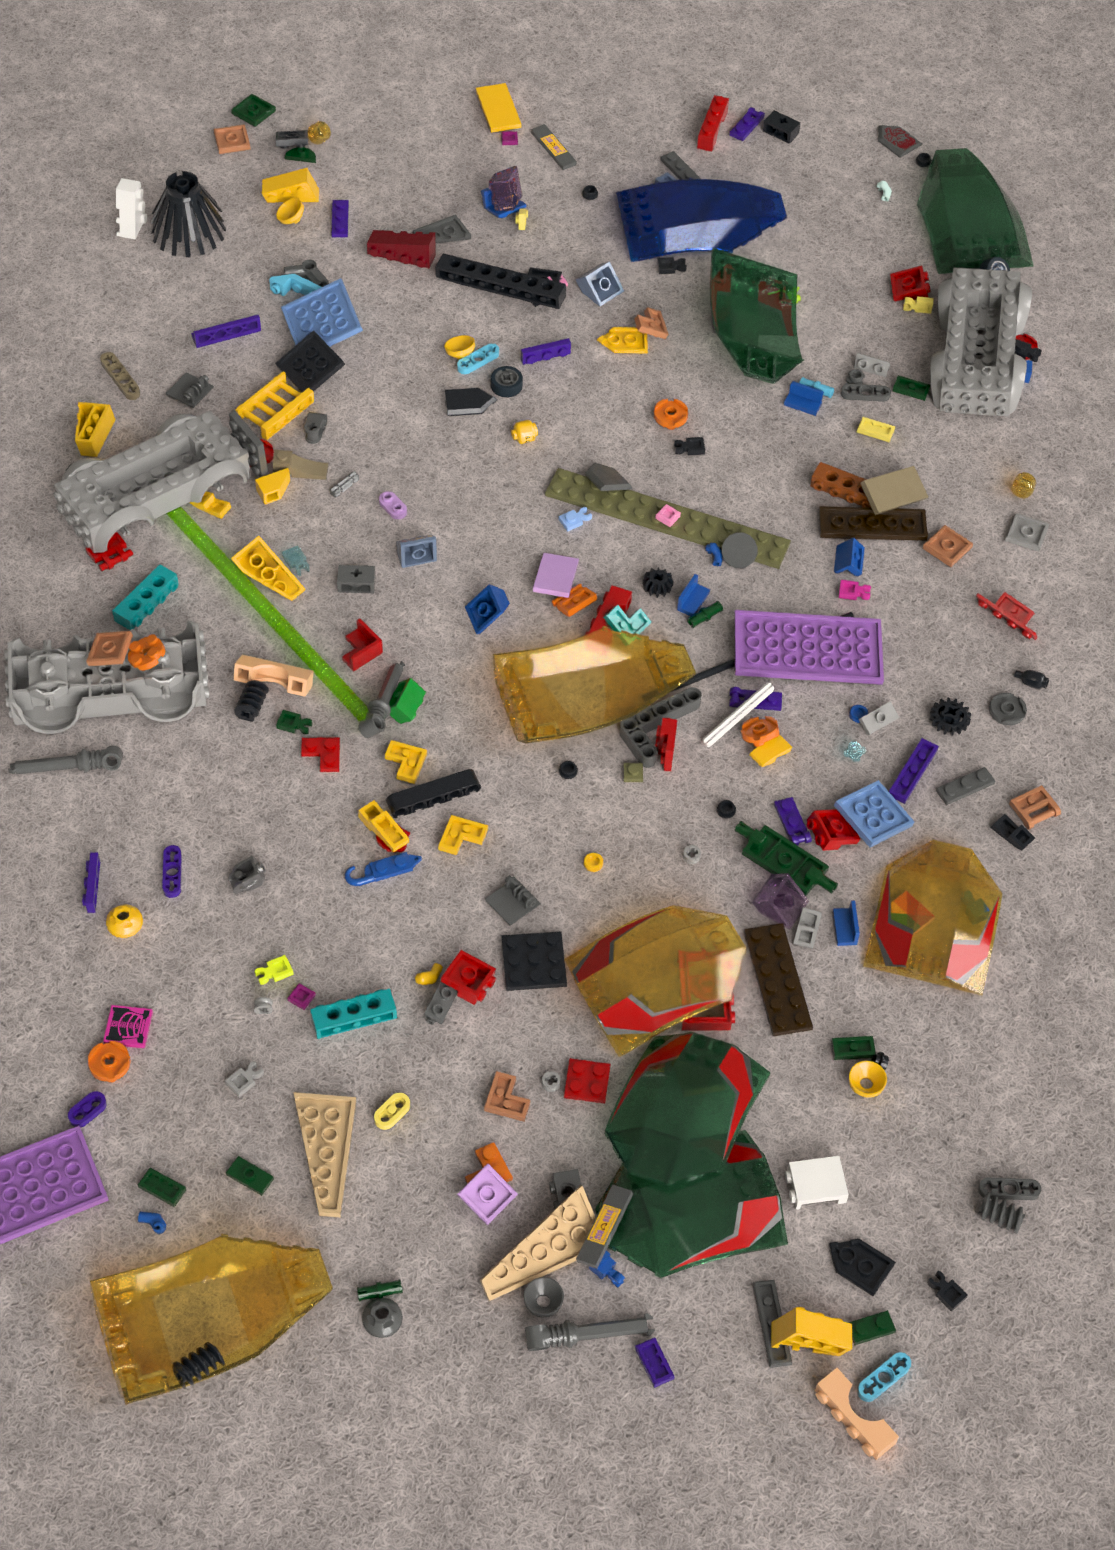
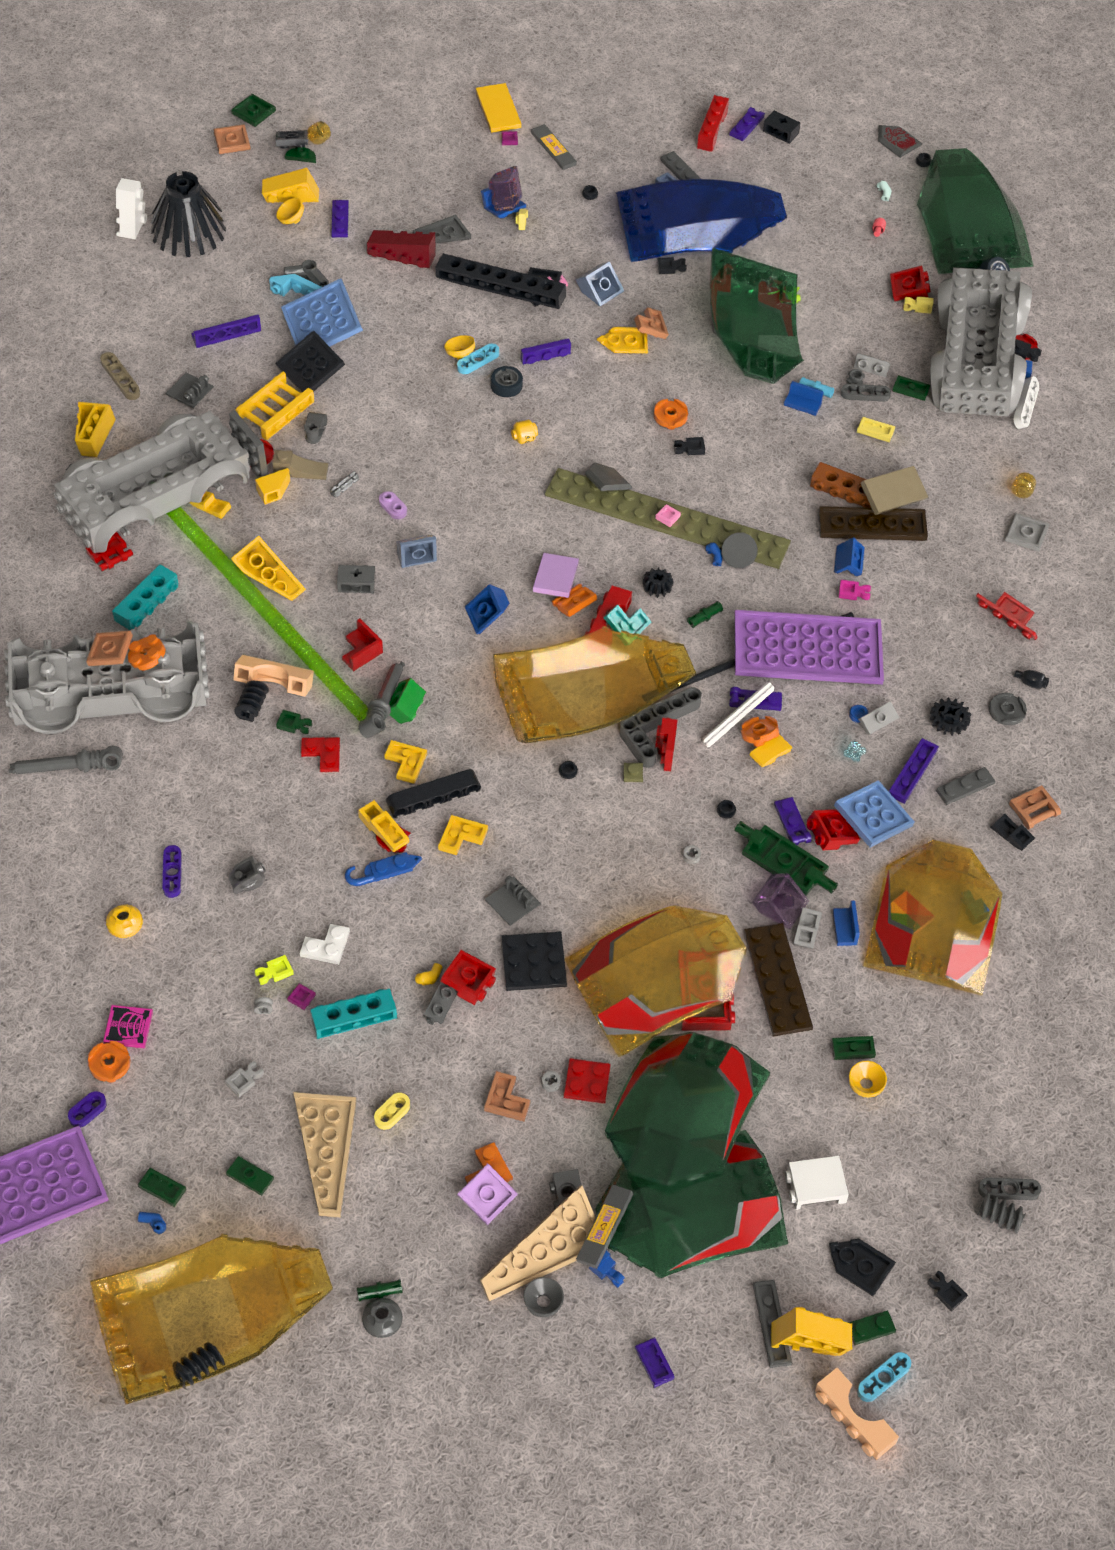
(91, 882): dark purple plate -> none
(295, 558): clear light blue plate -> none
(326, 950): none -> white plate
(467, 401): black tile -> none
(541, 1337): dark grey piece -> none
(573, 520): light blue plate -> none
(593, 862): yellow tile -> none
(692, 597): blue panel -> none
(878, 226): none -> coral cylinder
(881, 1059): black plate -> none
(947, 546): nougat plate -> none
(1026, 403): none -> white beam

